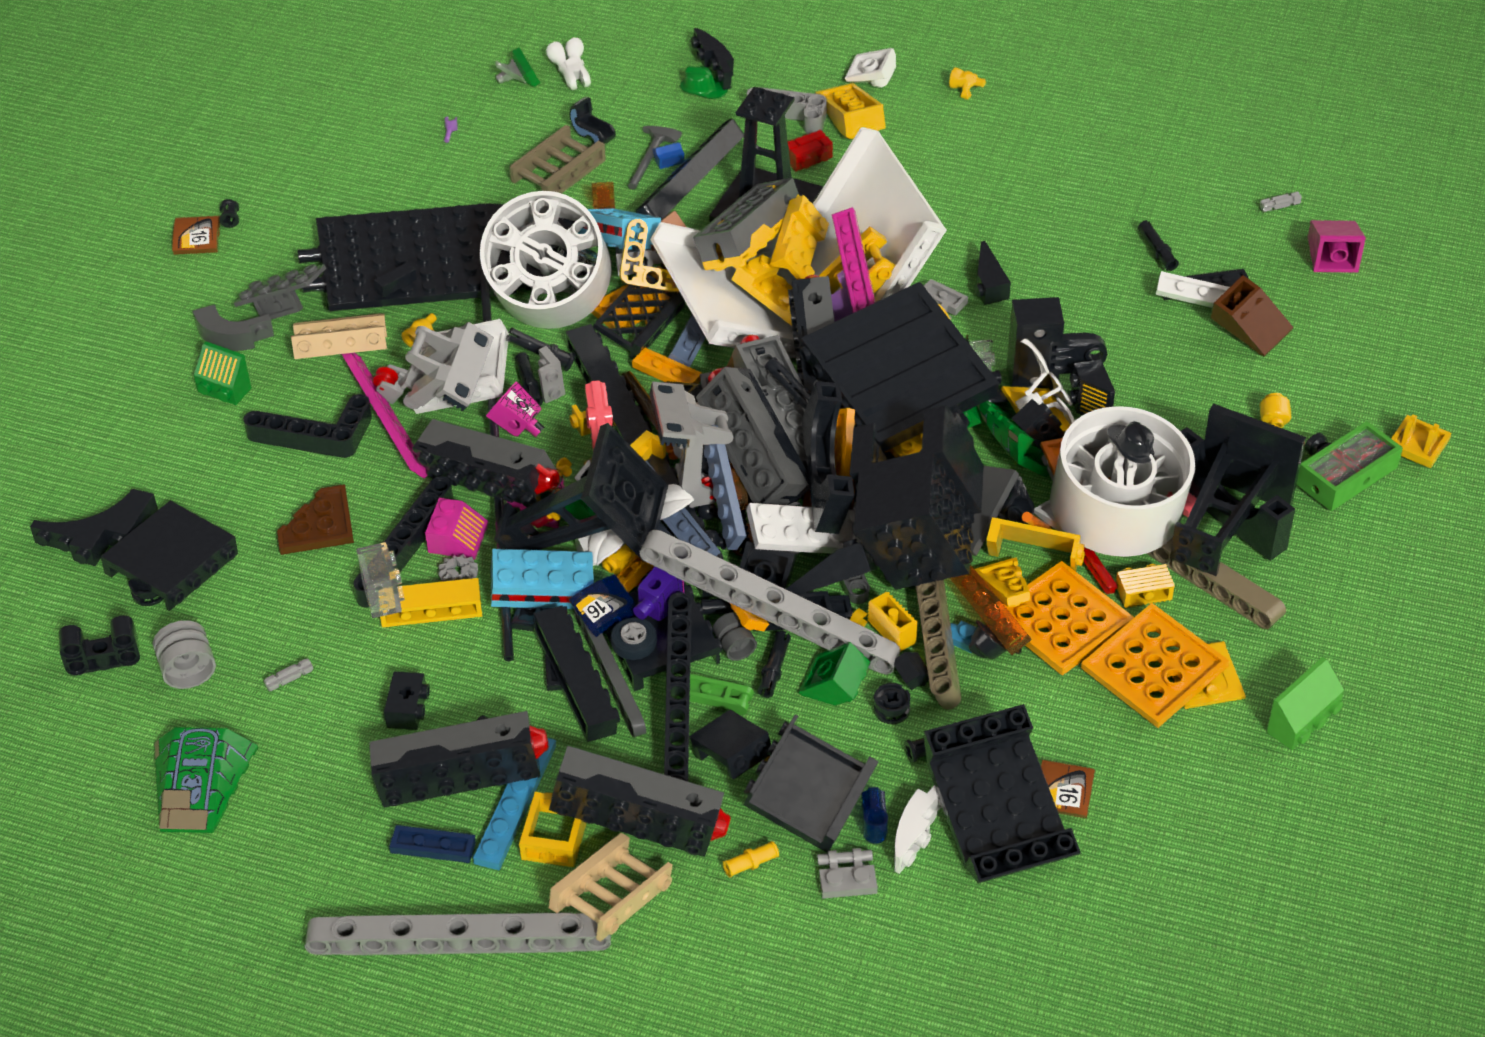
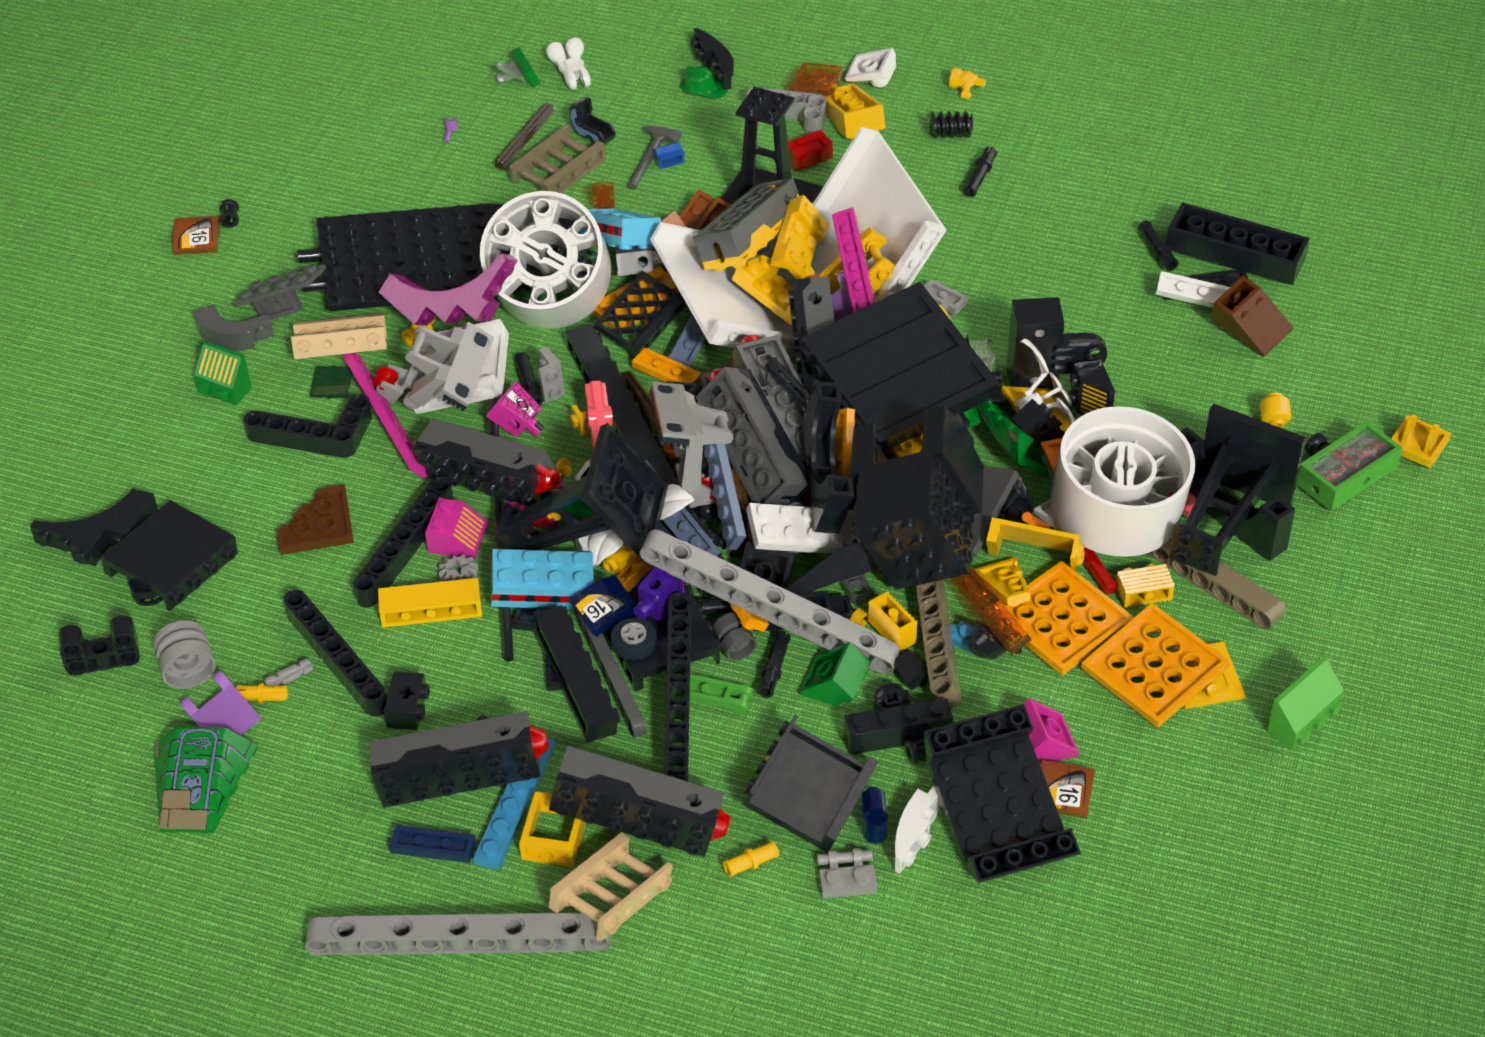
(225, 710): none -> medium lavender flag
(263, 693): none -> yellow axle
(331, 382): none -> clear green piece
(335, 653): none -> black beam
(380, 579): clear piece -> none
(450, 306): none -> arch
(524, 136): none -> dark brown axle
(533, 345): black pin -> none
(640, 270): yellow beam -> none
(649, 444): yellow bracket -> none
(692, 170): black beam -> none
(702, 210): none -> dark orange slope
(732, 742): black panel -> none
(817, 79): none -> clear orange plate
(894, 725): none -> black brick
(951, 124): none -> black piece
(983, 166): none -> black pin
(991, 279): black slope -> none
(1050, 733): none -> dark pink slope
(1133, 441): black piece -> none
(1237, 243): none -> black brick
(1280, 201): light grey axle -> none
(1335, 245): dark pink slope -> none

